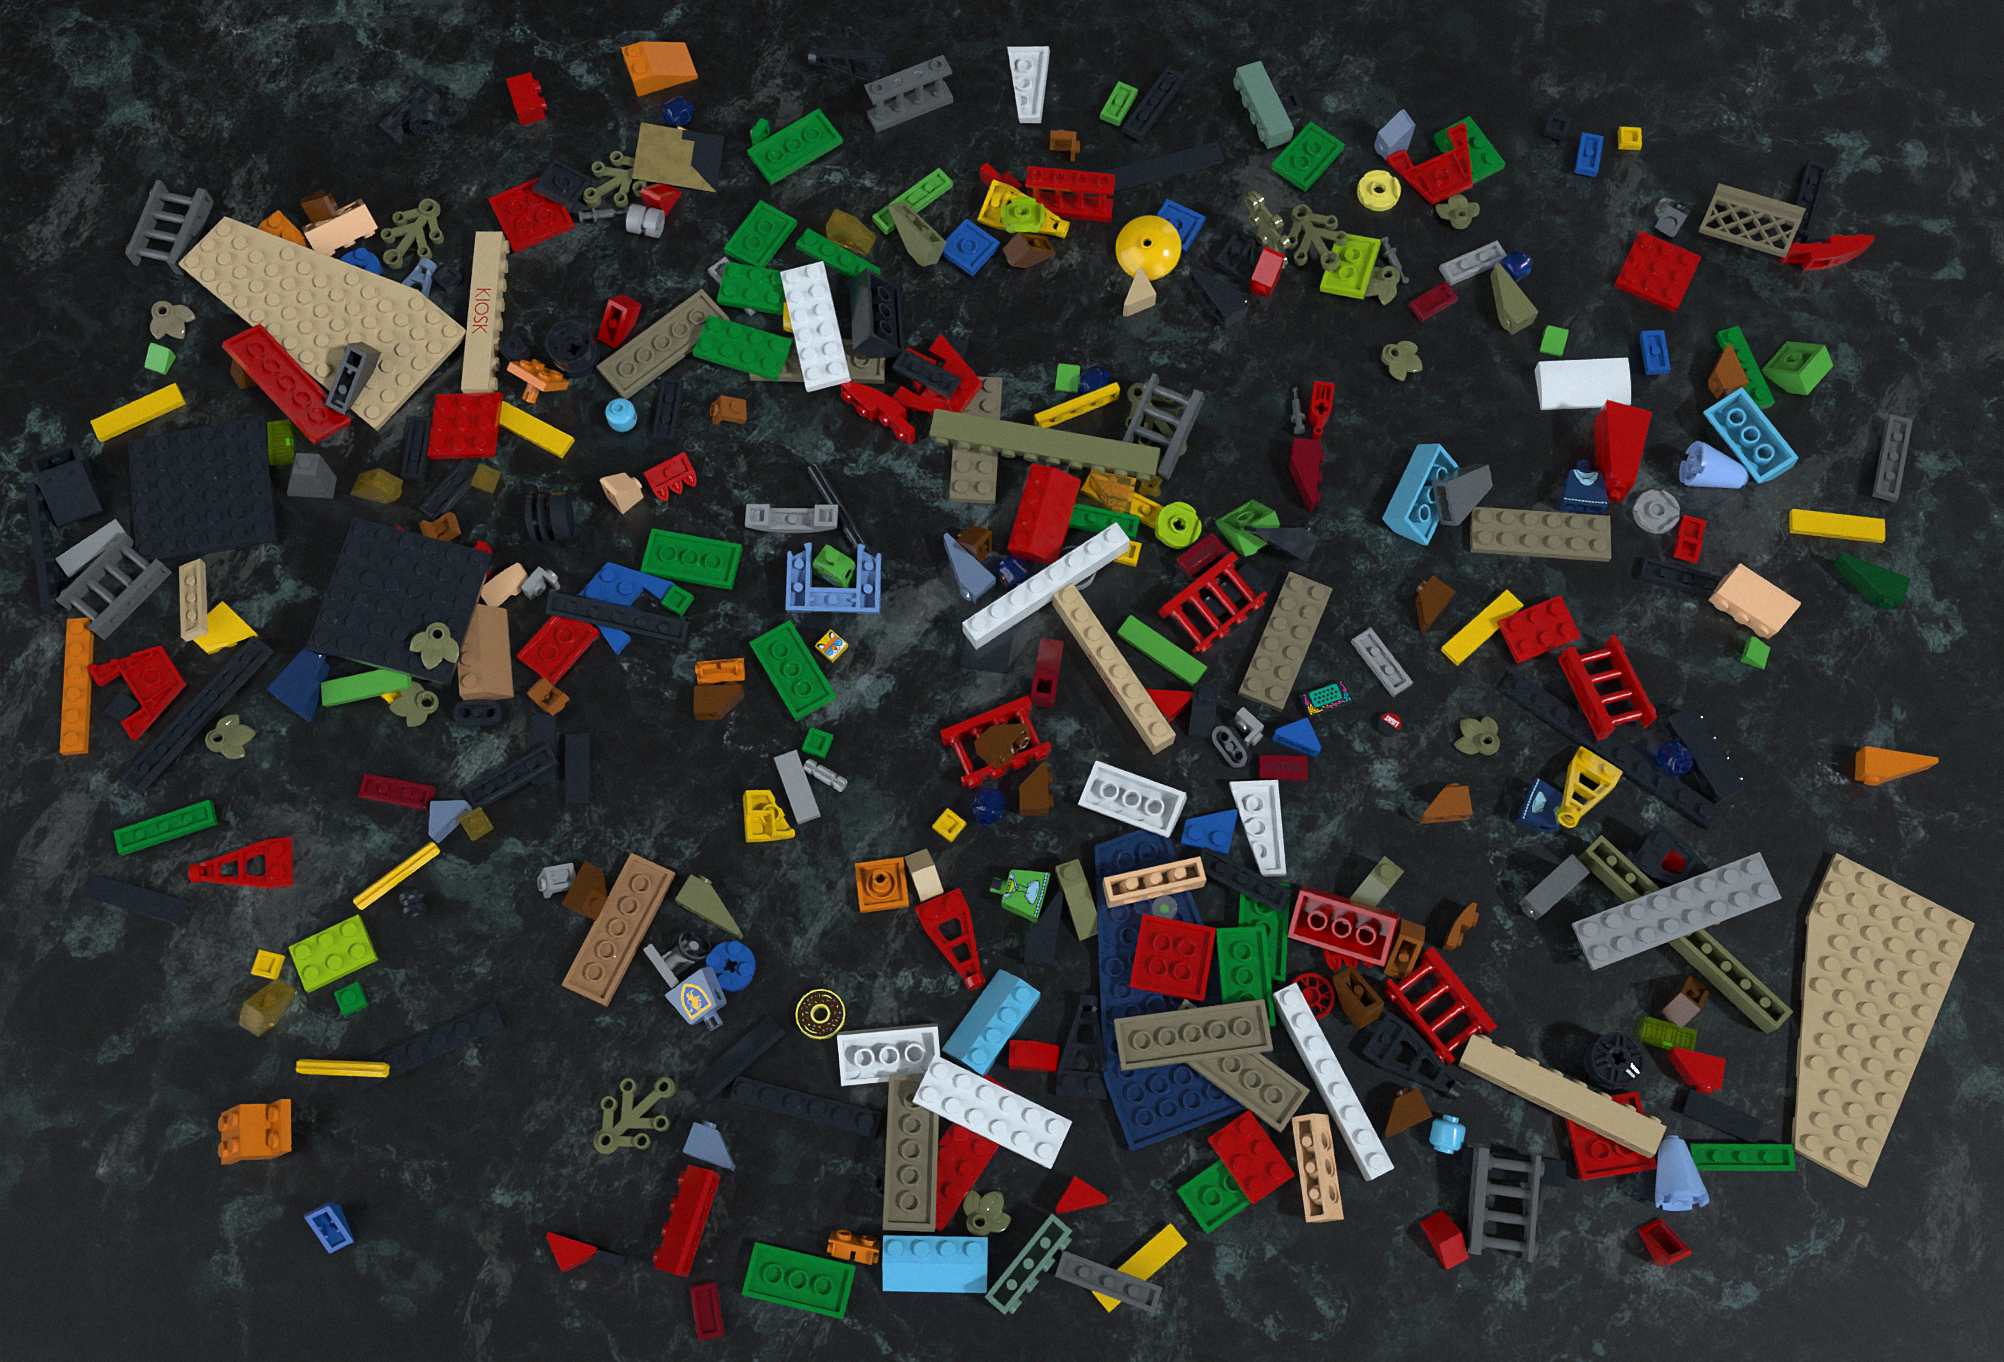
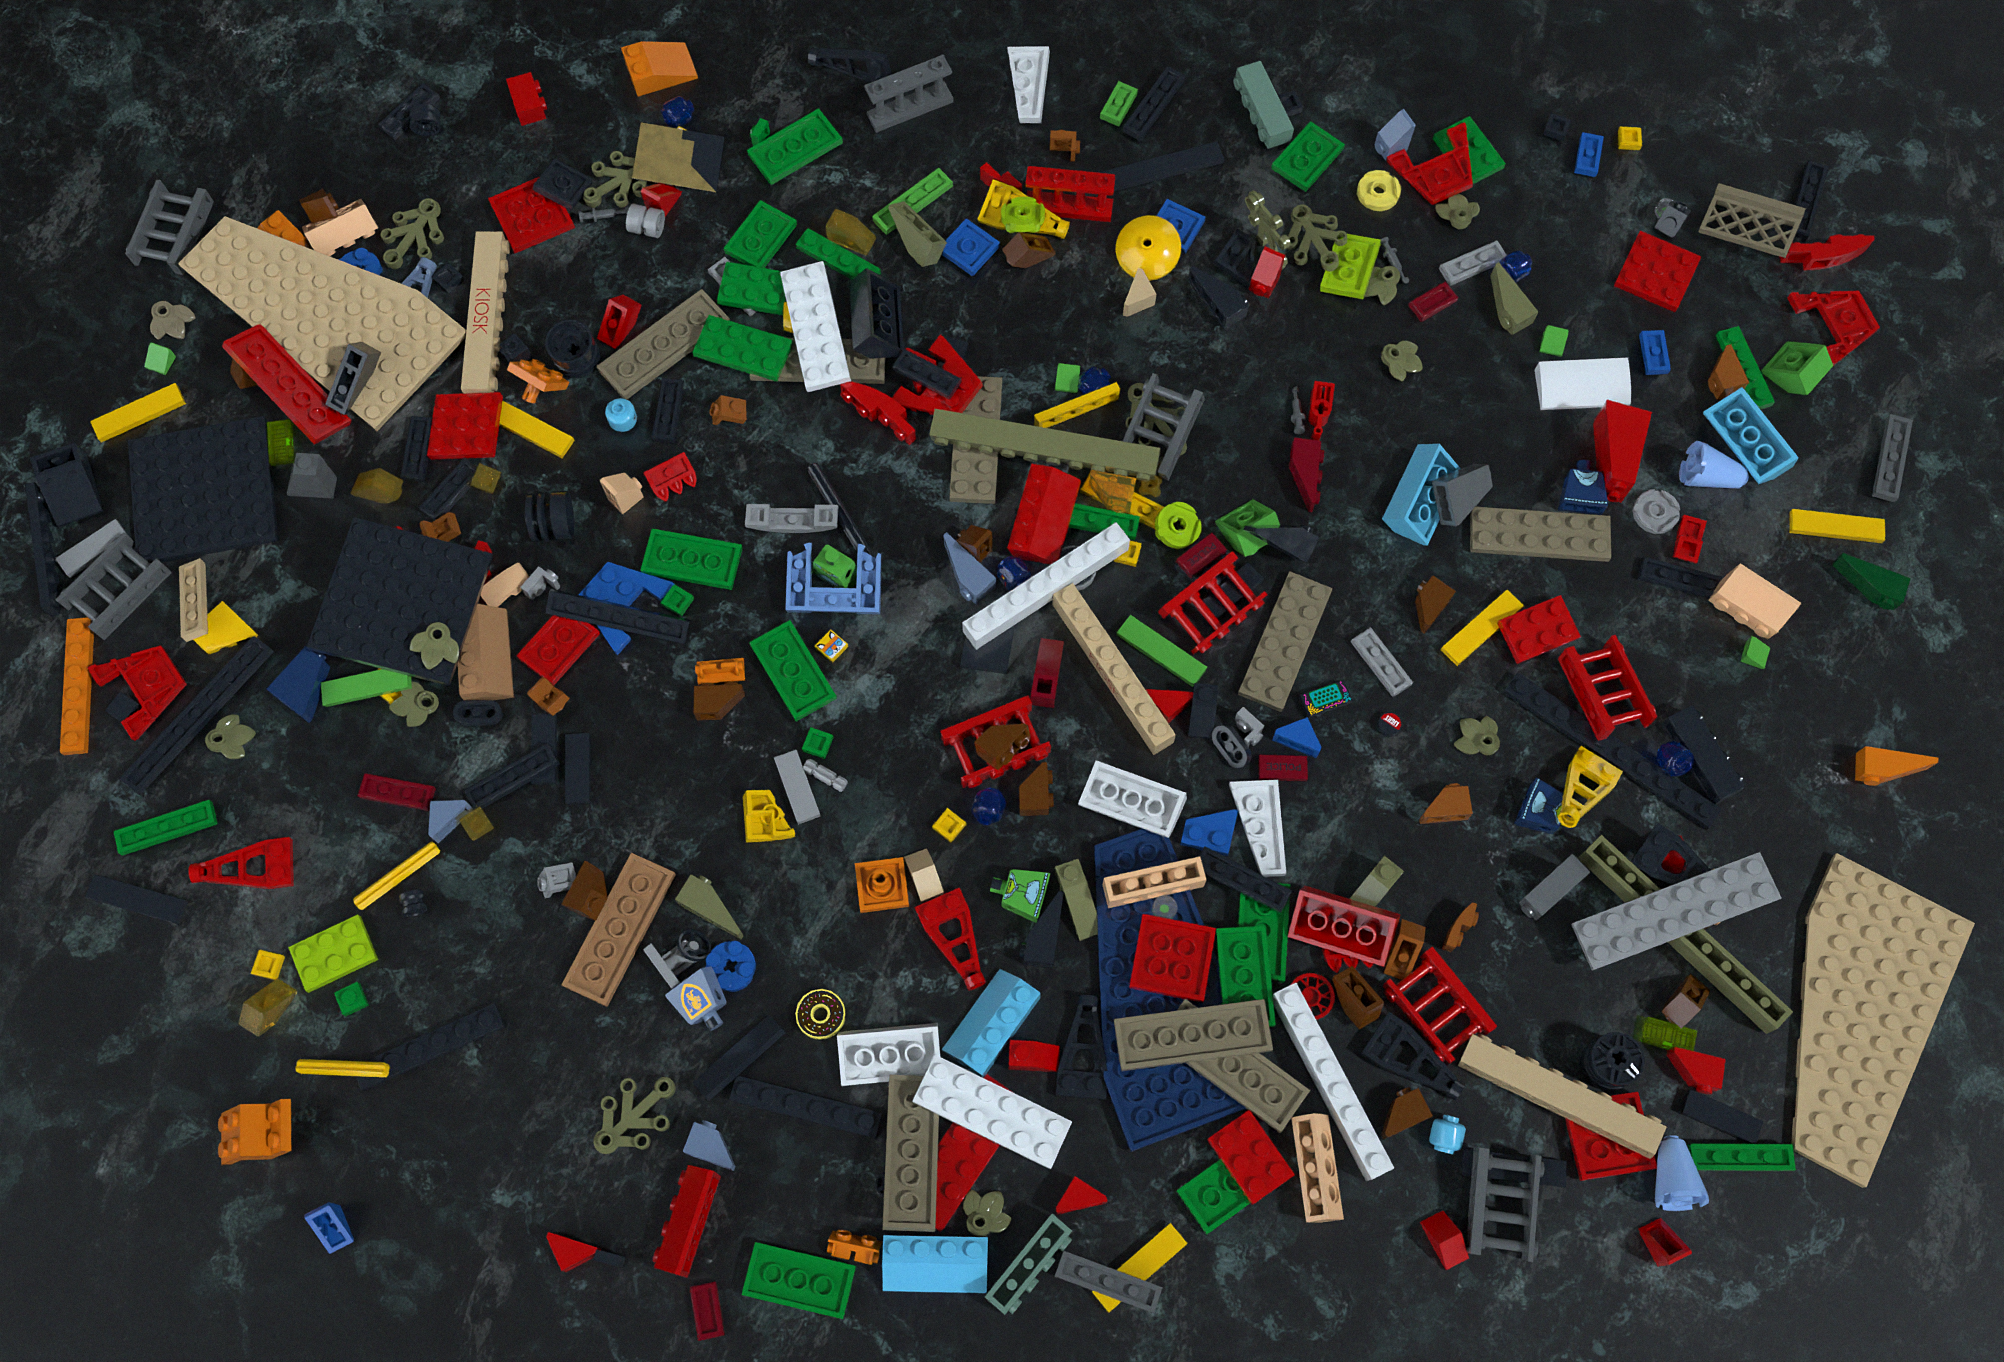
(1845, 316): none -> red wing

